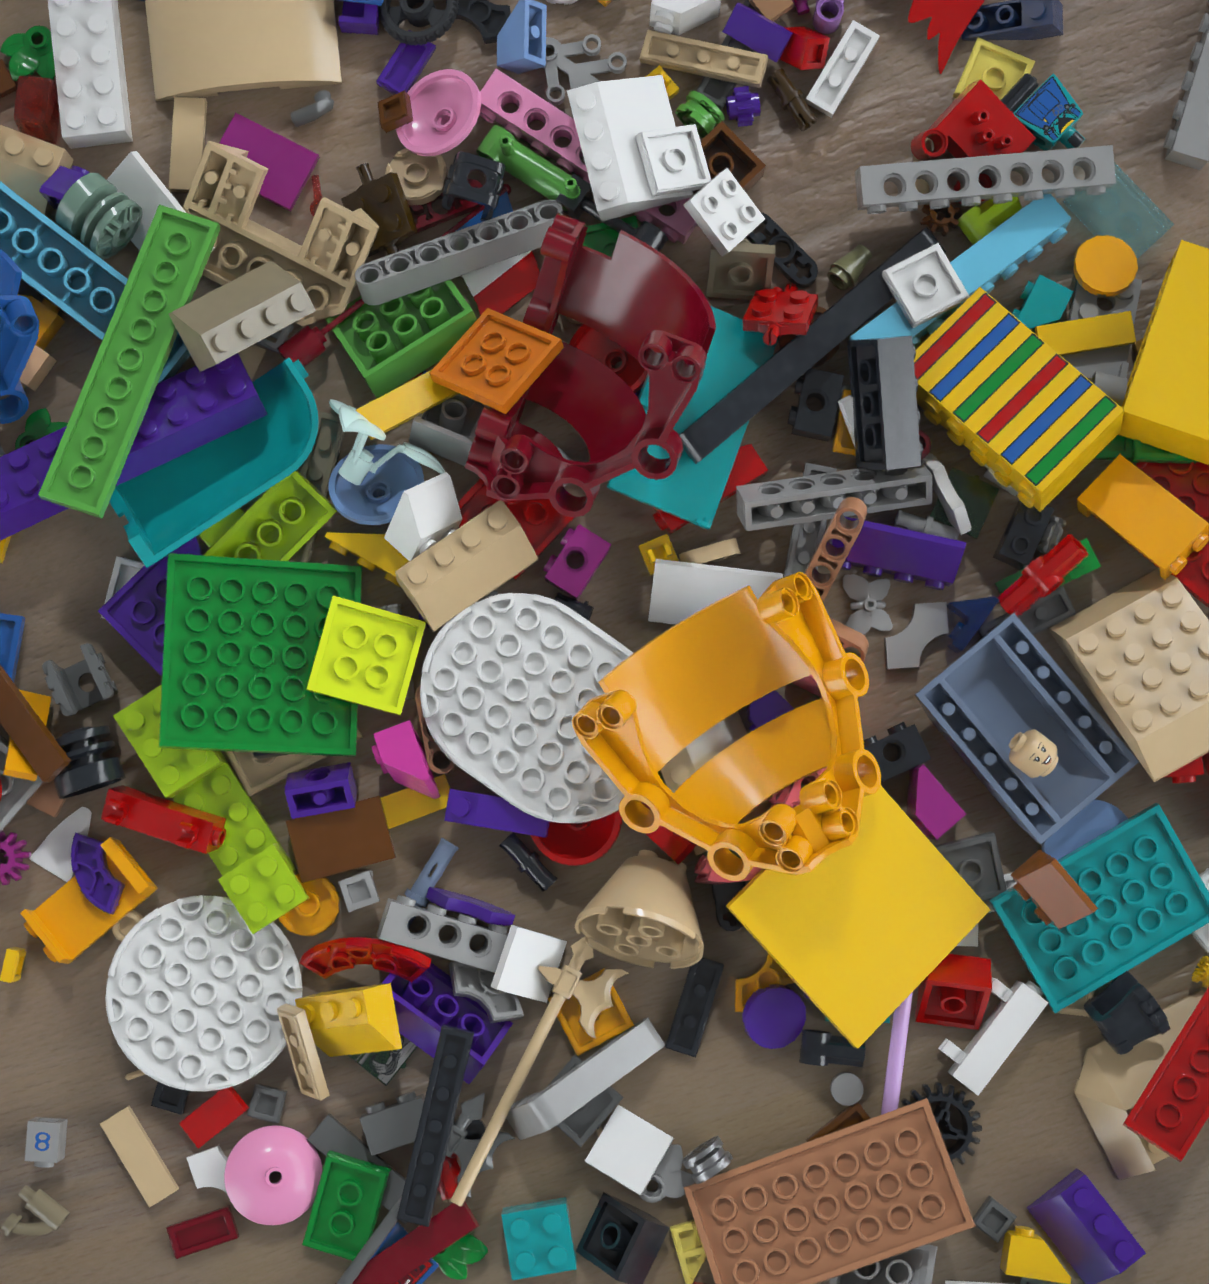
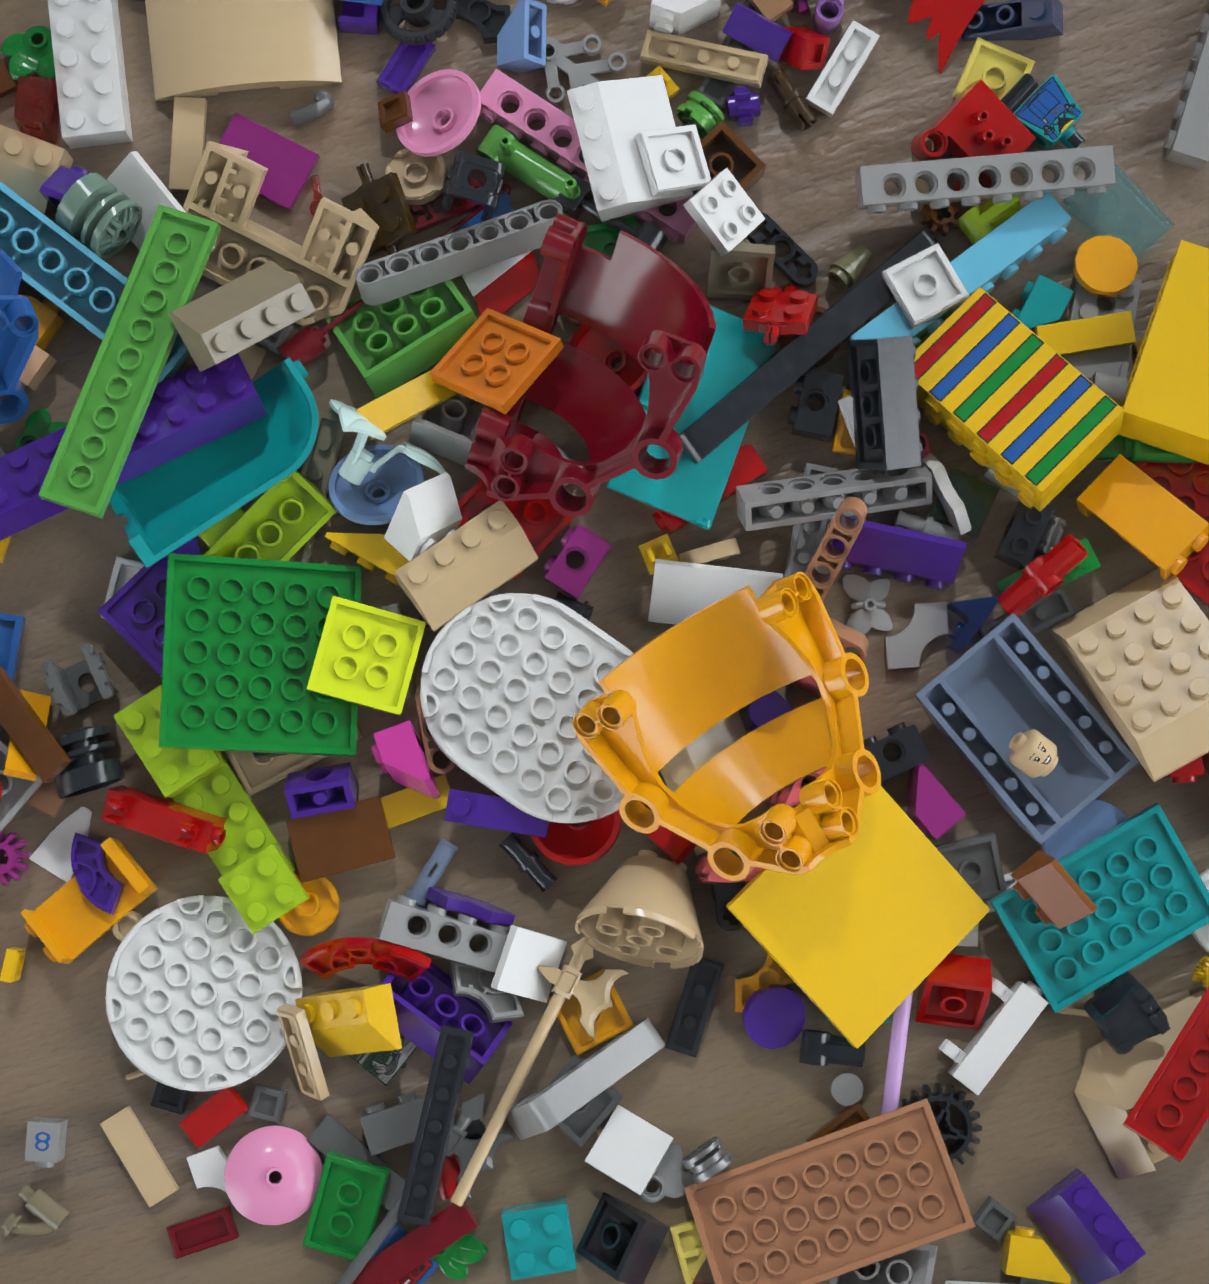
(359, 891): light grey panel -> none

